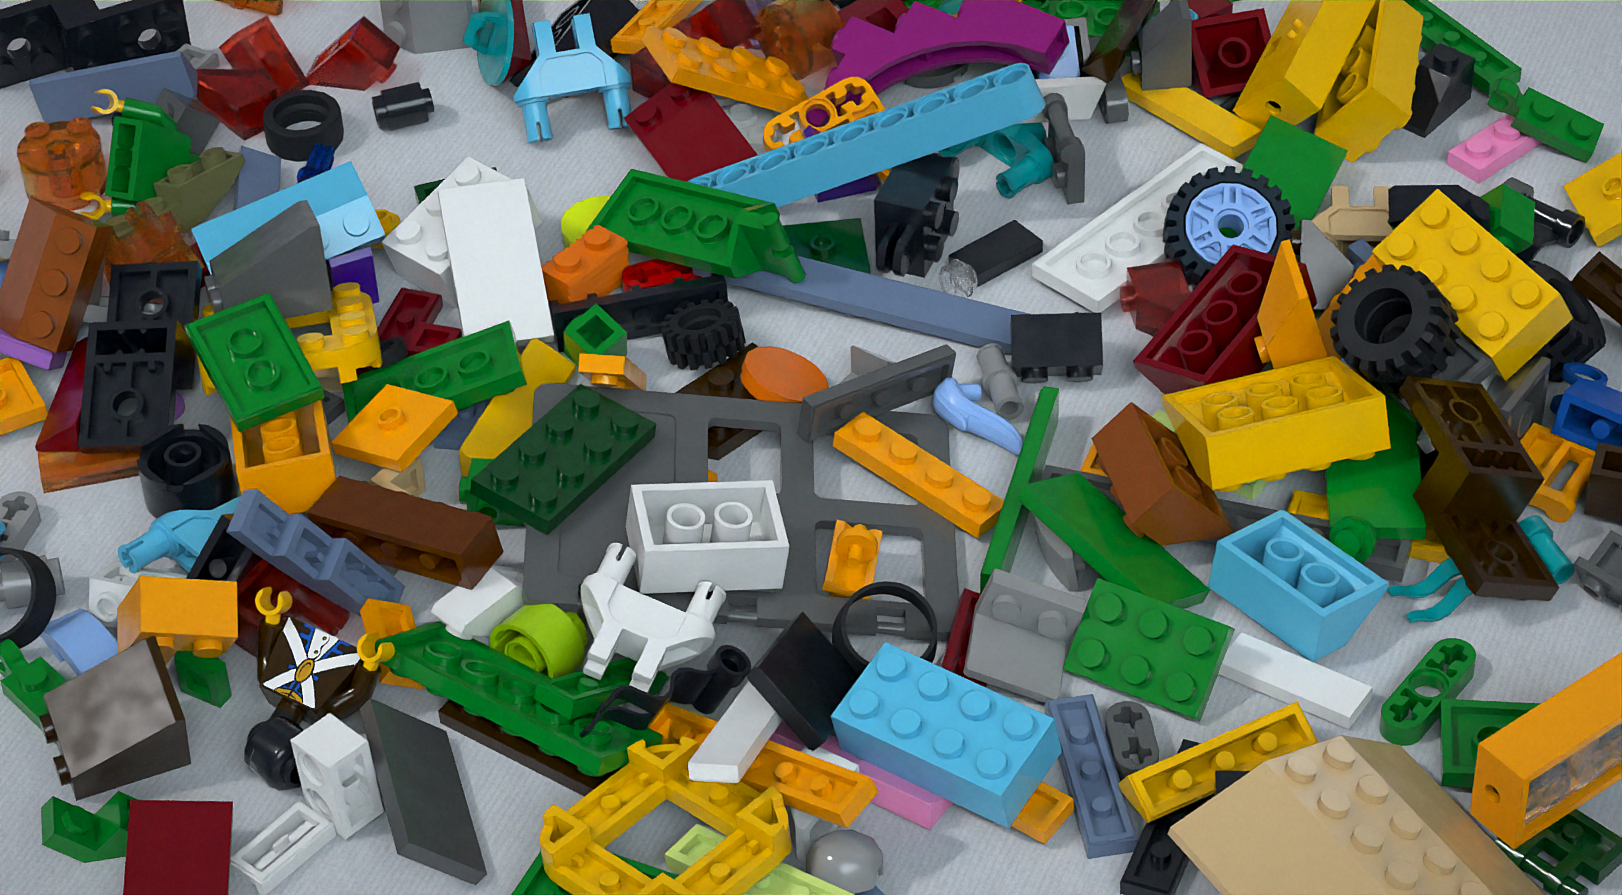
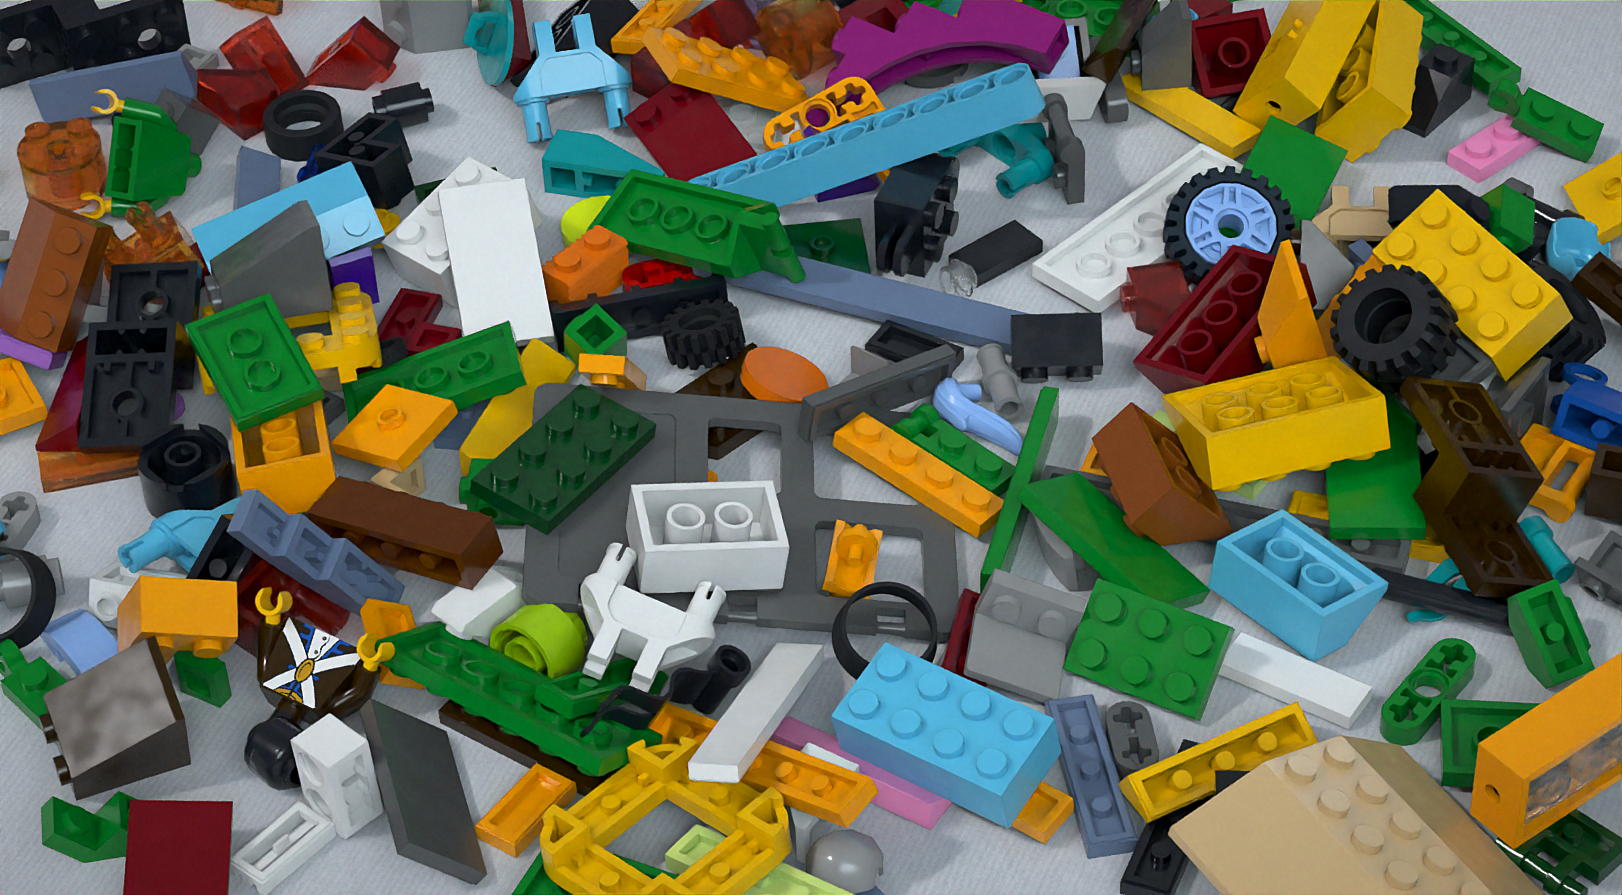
(190, 189): olive slope -> none
(378, 155): none -> black brick
(519, 813): none -> light orange tile
(587, 165): none -> teal slope
(803, 680): black tile -> none
(901, 342): none -> black tile
(955, 449): none -> green plate
(1355, 537): green plate -> none
(1444, 599): none -> black axle
(1549, 634): none -> green slope
(1572, 245): none -> medium azure hair

